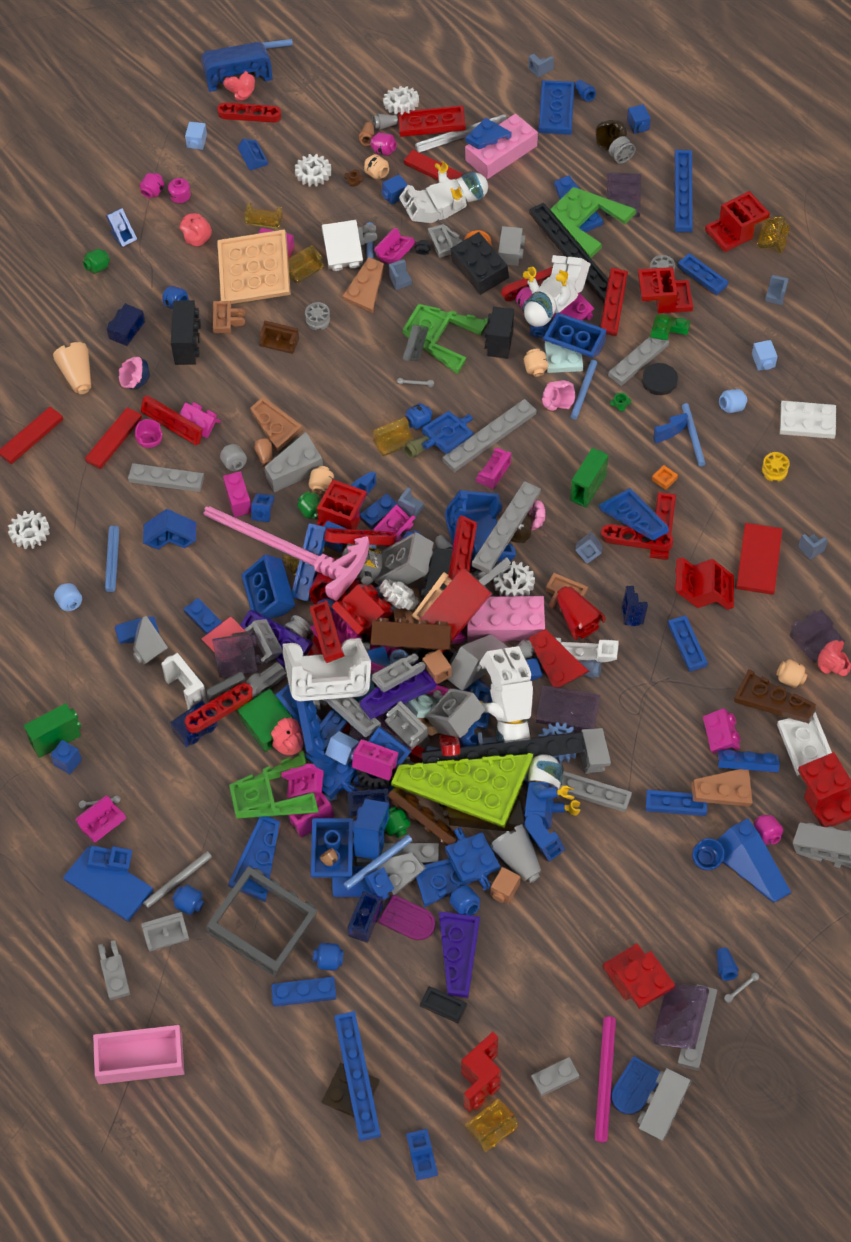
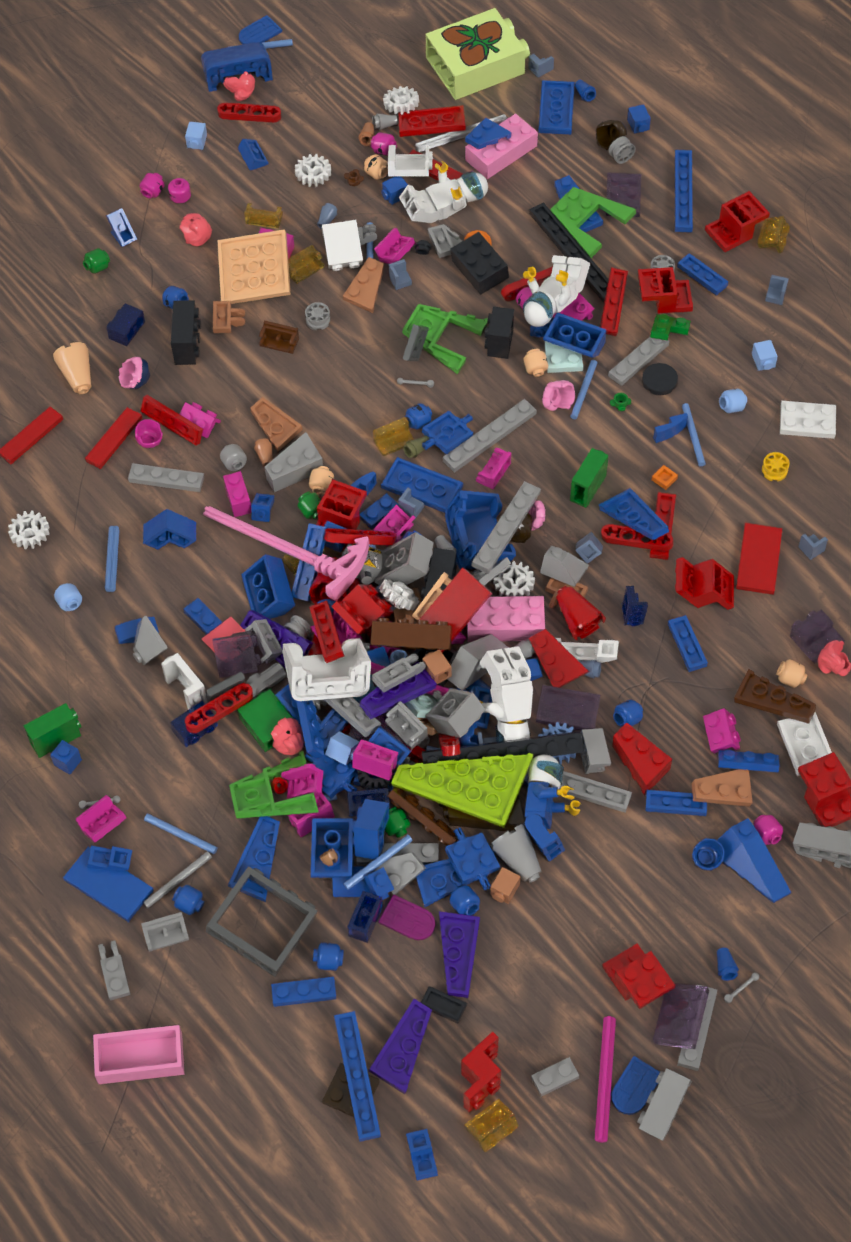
(180, 833): none -> medium blue bar
(259, 31): none -> blue window
(284, 785): none -> red hinge
(327, 214): none -> sand blue cone
(400, 1052): none -> dark purple wing
(409, 163): none -> white panel
(425, 485): none -> blue tile
(462, 546): red tile -> none
(476, 53): none -> yellowish green brick
(510, 245): light grey brick -> none
(563, 566): none -> light grey slope
(628, 712): none -> blue head
(641, 756): none -> red wedge

